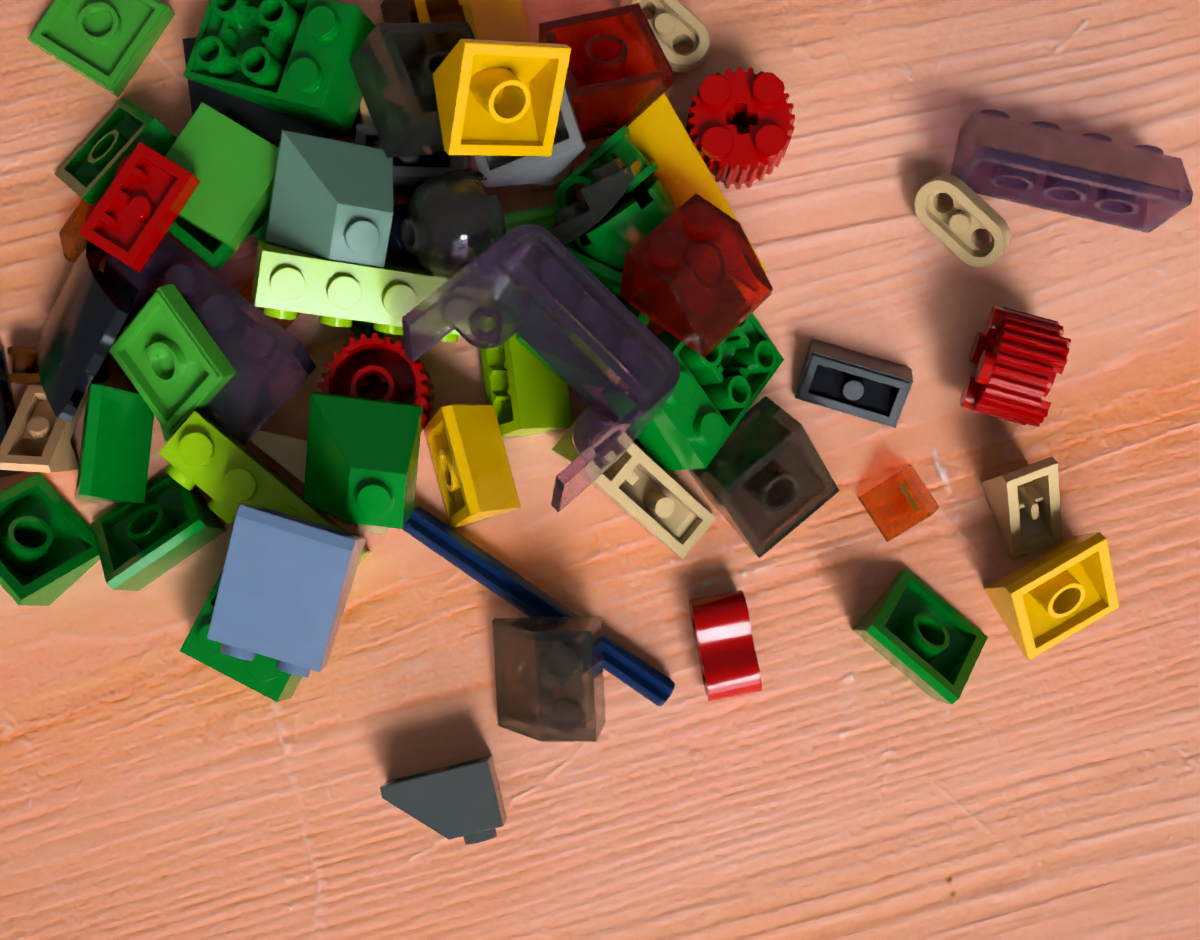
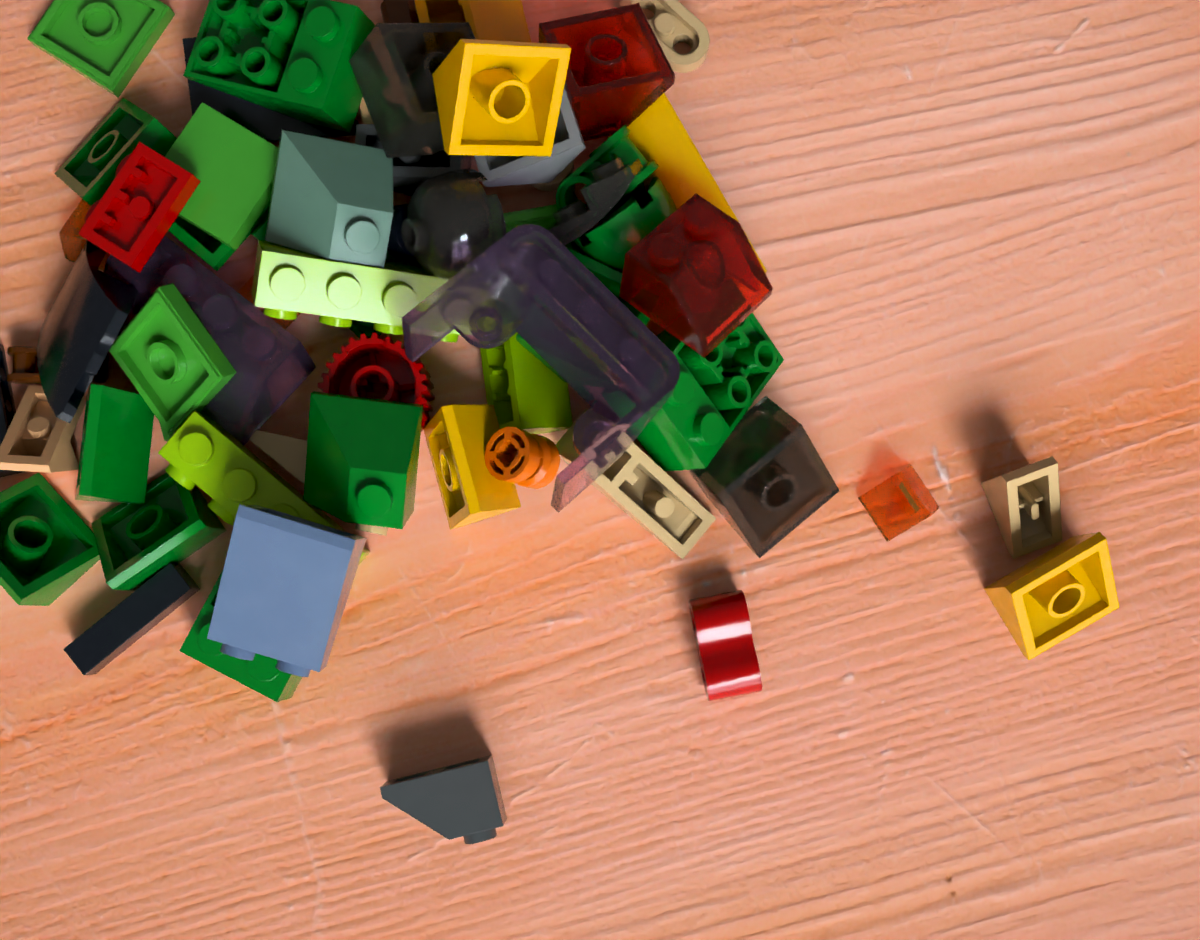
(131, 619): none -> black piece
(522, 457): none -> orange wheel
(531, 600): dark blue axle -> none
(550, 677): clear smoke slope -> none
(746, 101): red brick -> none
(854, 383): black slope -> none
(923, 637): green slope -> none
(959, 224): tan plate -> none
(1015, 366): red brick -> none
(1070, 172): slope -> none

